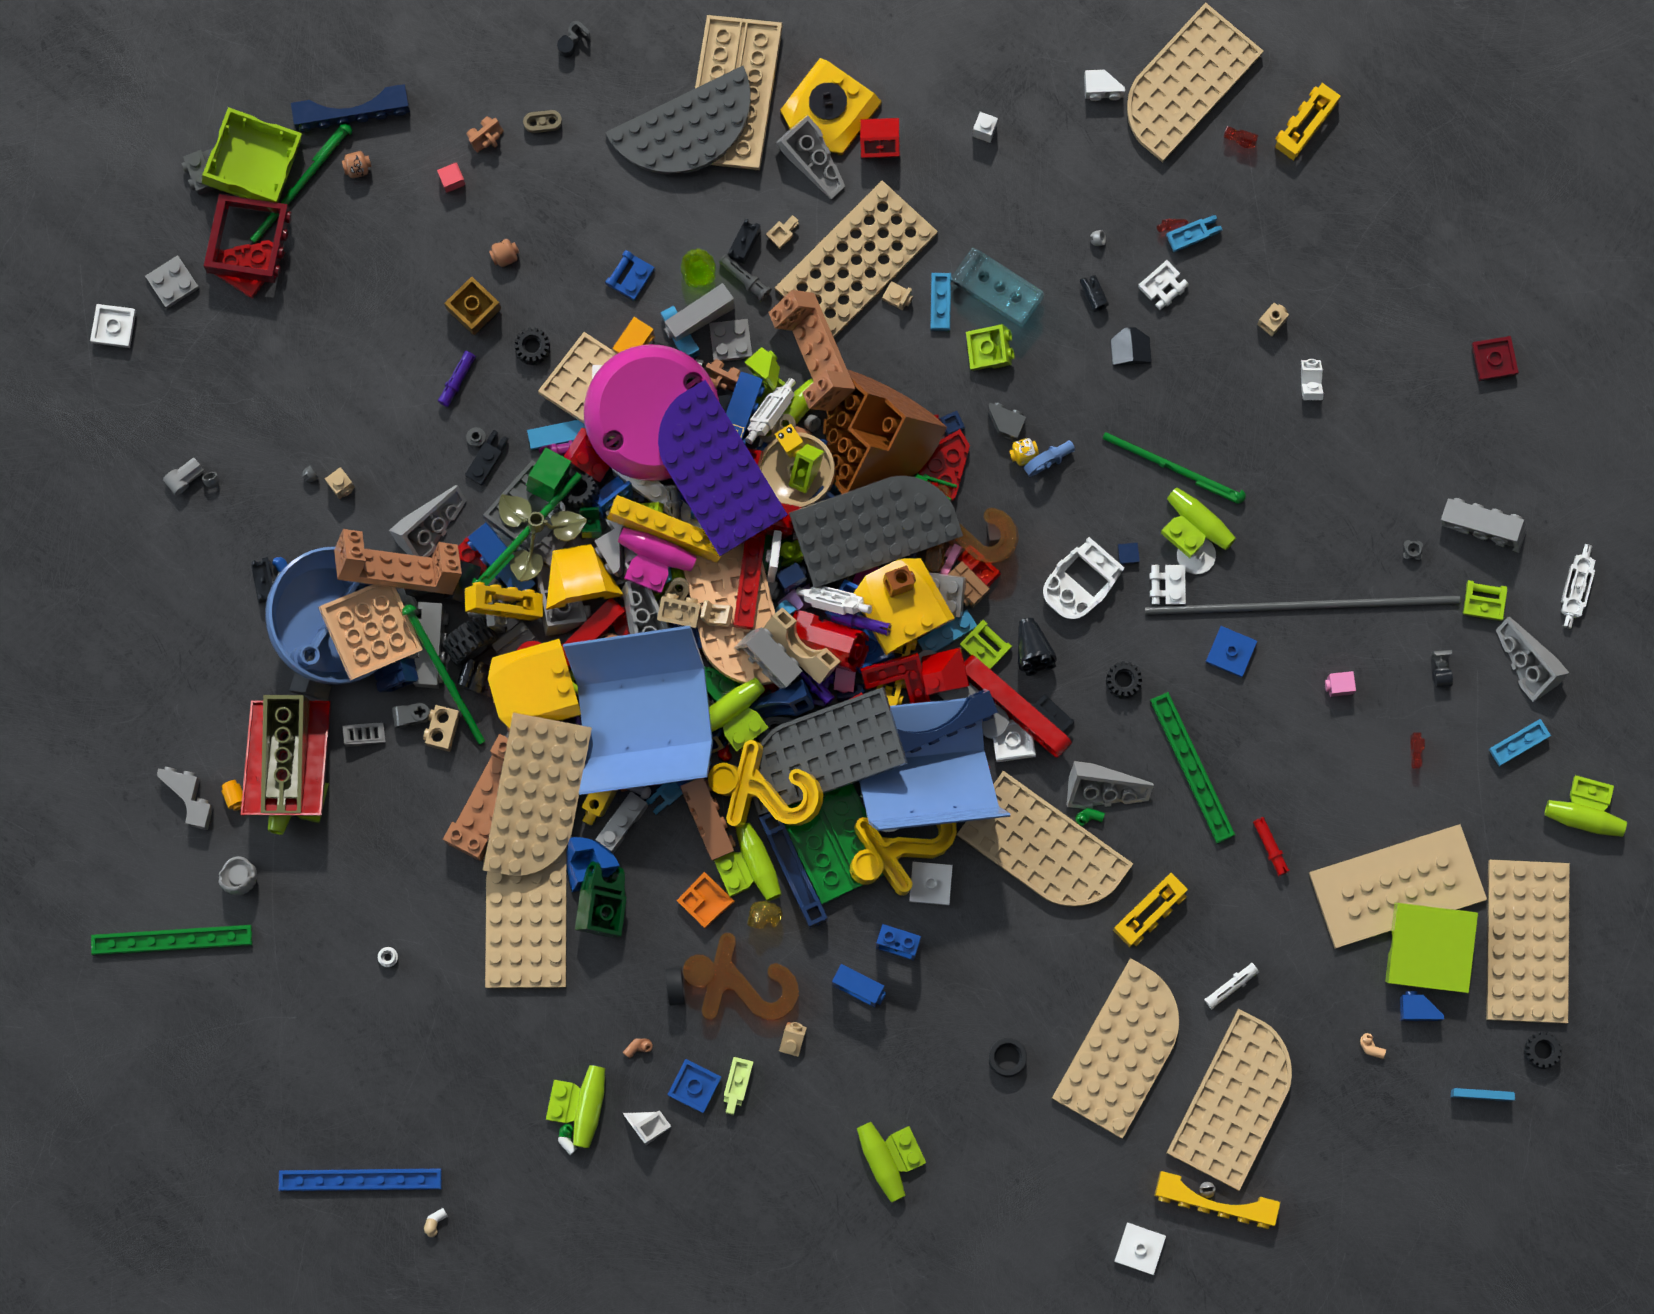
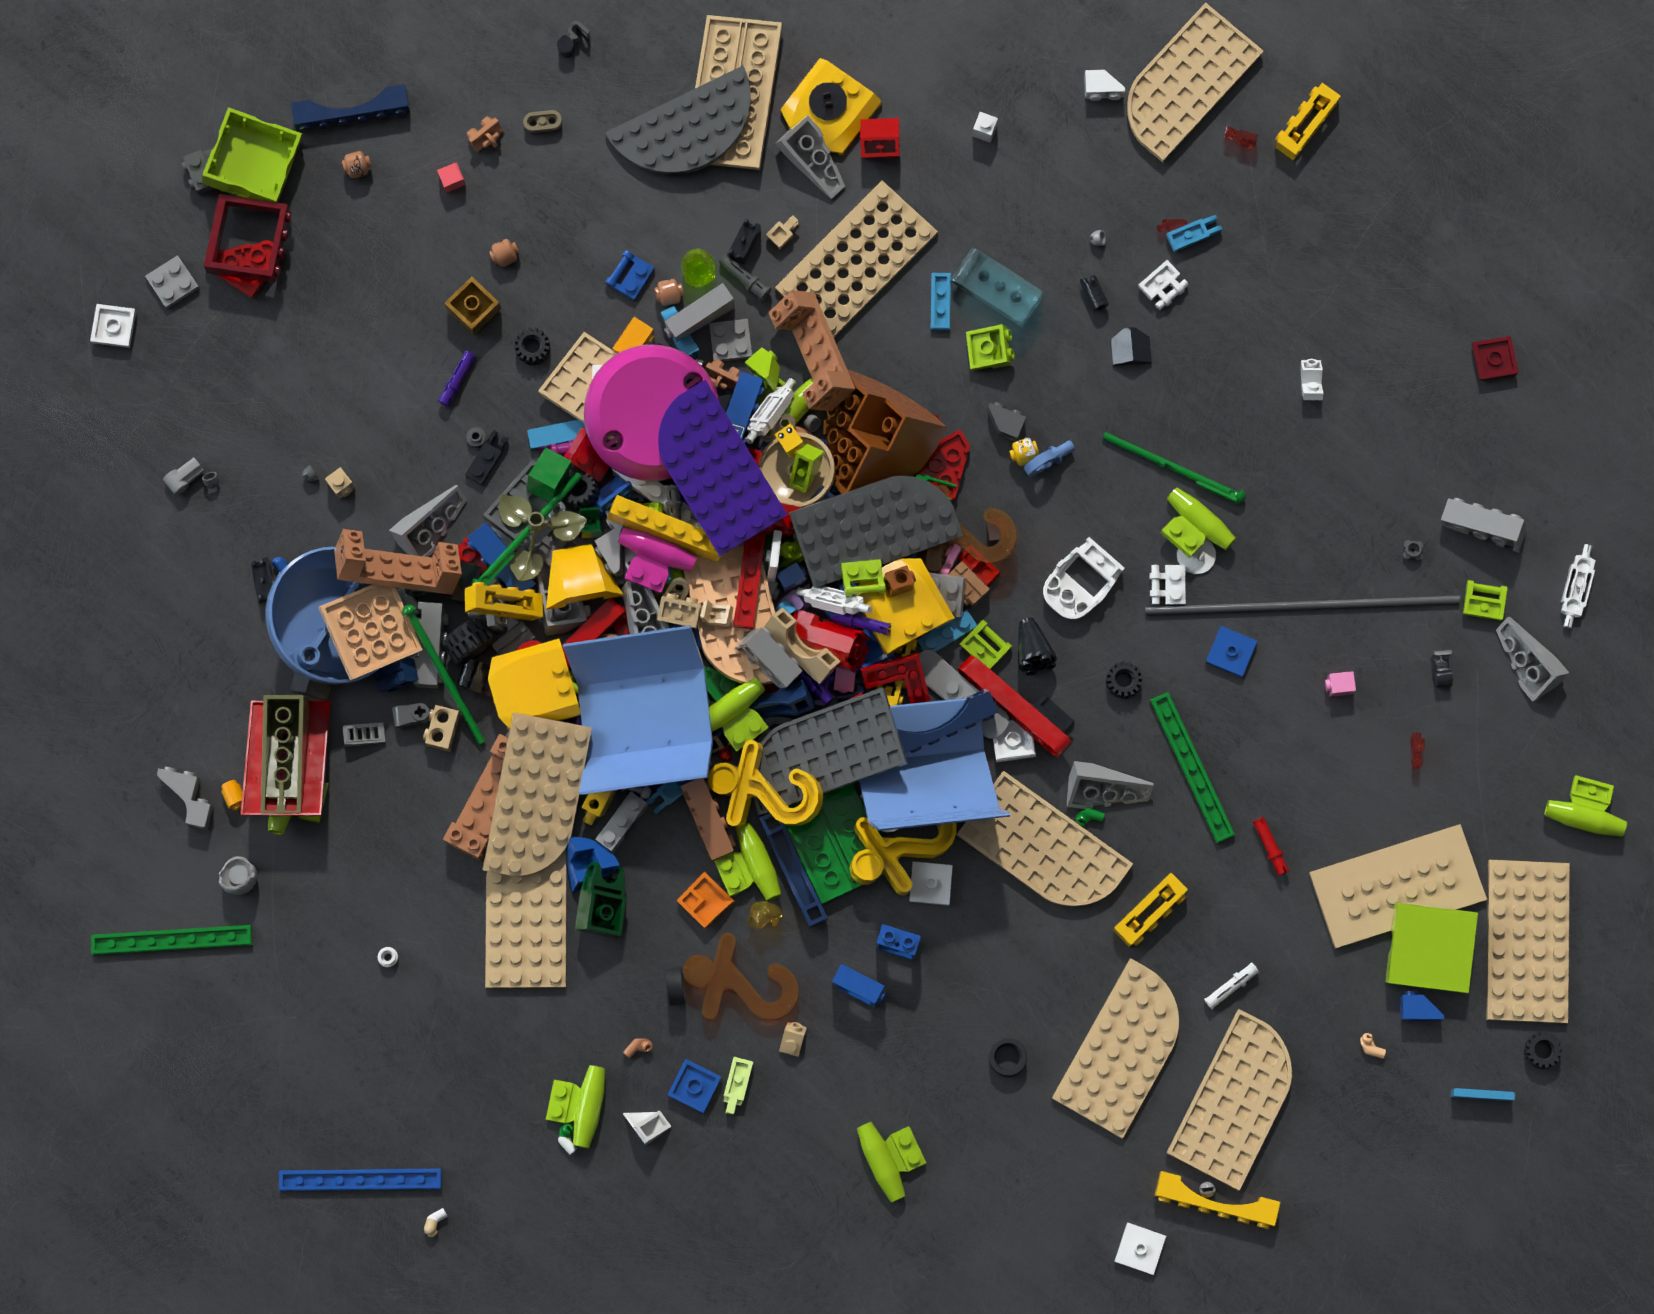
(319, 159): green bar -> none
(668, 292): none -> nougat head
(862, 572): none -> lime plate
(897, 295): tan bracket -> none
(944, 671): red slope -> none
(952, 422): dark blue tile -> none
(1128, 553): dark blue tile -> none
(1273, 319): tan brick -> none
(1519, 742): dark azure plate -> none

